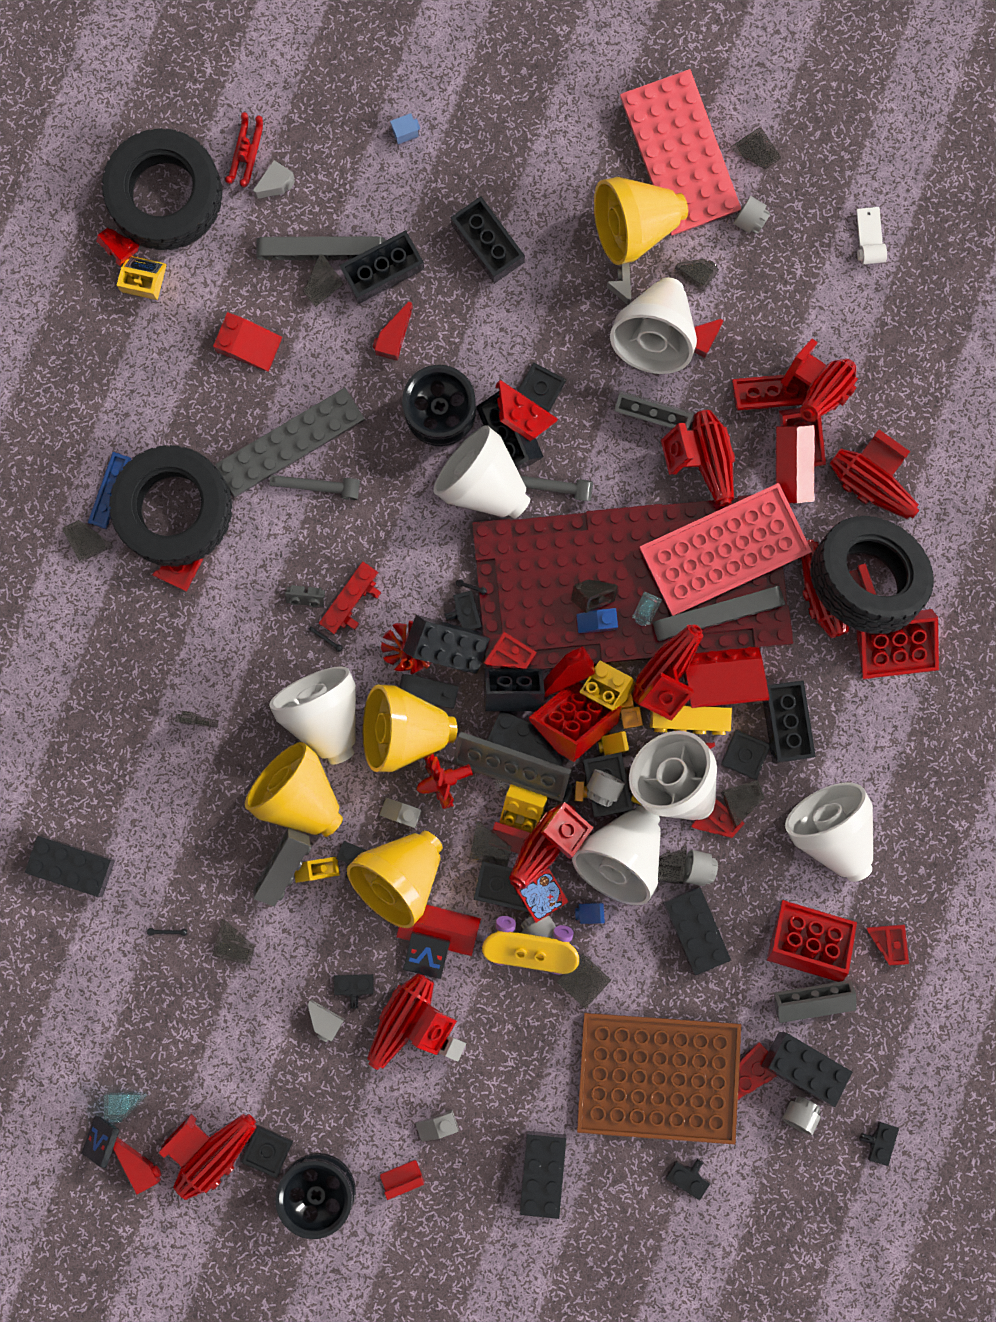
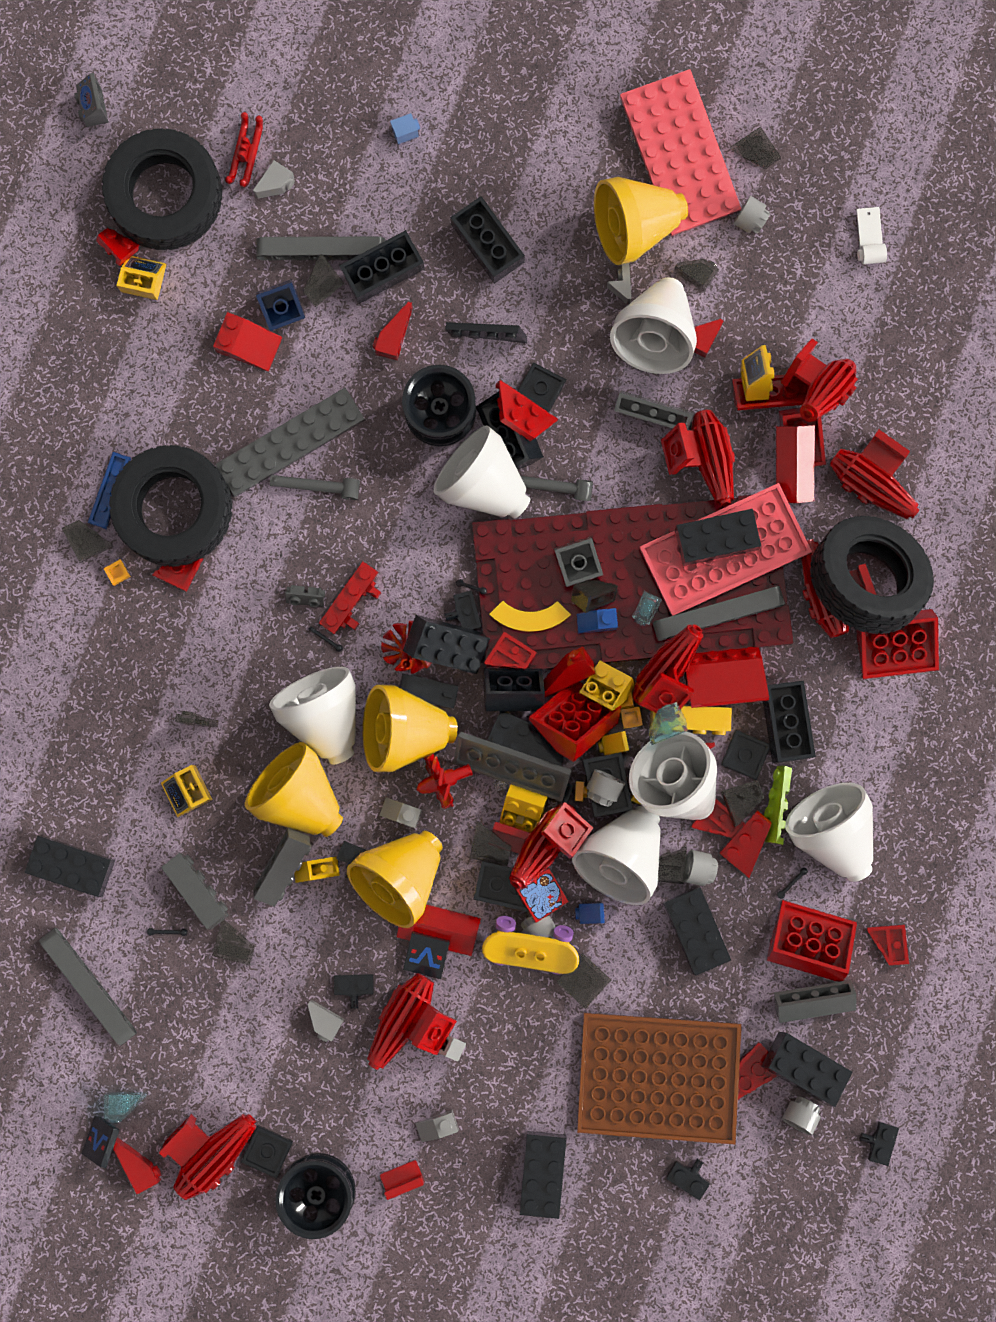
(87, 986): none -> dark grey beam
(91, 101): none -> dark grey slope
(117, 572): none -> light orange plate
(186, 790): none -> yellow slope
(195, 891): none -> dark grey brick
(280, 305): none -> dark blue slope
(508, 333): none -> black wing
(530, 621): none -> yellow tile
(578, 561): none -> dark grey slope
(667, 723): none -> clear light blue slope
(717, 537): none -> black brick
(747, 843): none -> red wing
(757, 374): none -> yellow slope
(778, 804): none -> lime wing
(781, 894): none -> black hinge

